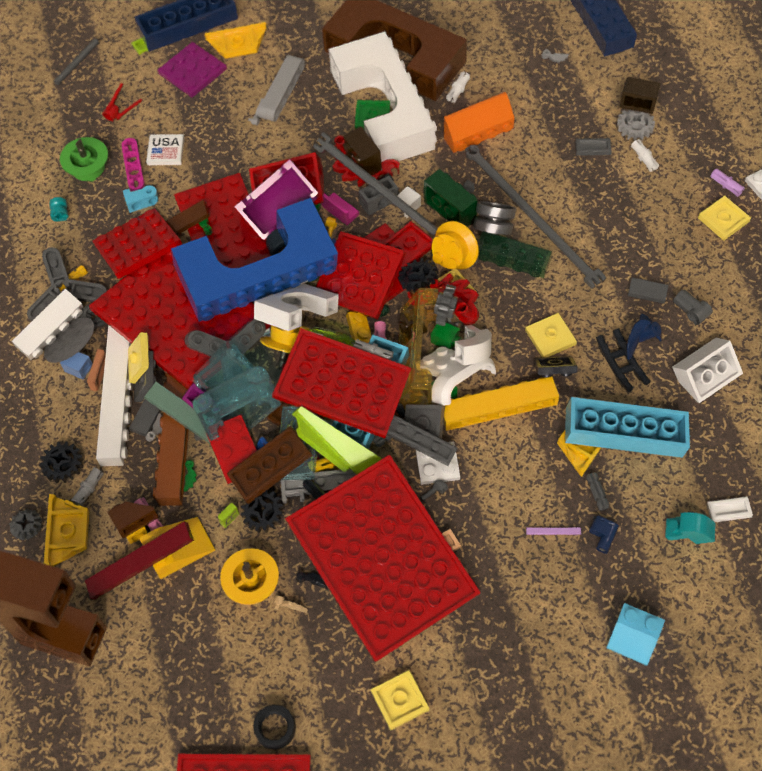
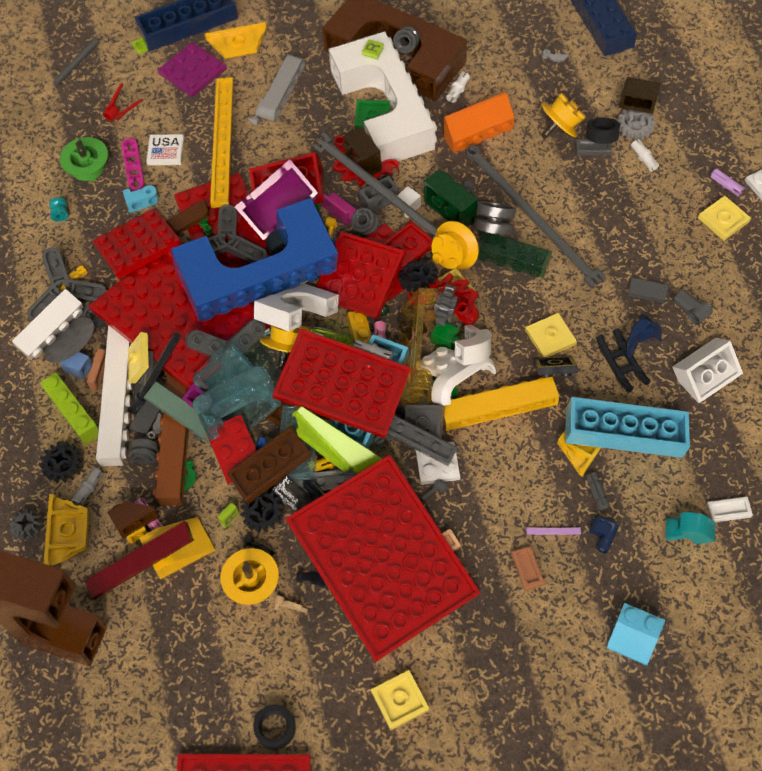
(70, 408): none -> lime brick
(139, 398): none -> black bar
(143, 451): none -> dark grey wheel
(222, 143): none -> yellow plate
(237, 246): none -> dark grey piece
(248, 540): none -> black piece
(292, 493): none -> clear smoke tile
(360, 216): none -> dark grey wheel
(372, 49): none -> lime tile
(399, 42): none -> dark grey wheel
(527, 568): none -> nougat tile
(563, 115): none -> yellow piece
(603, 130): none -> black tyre

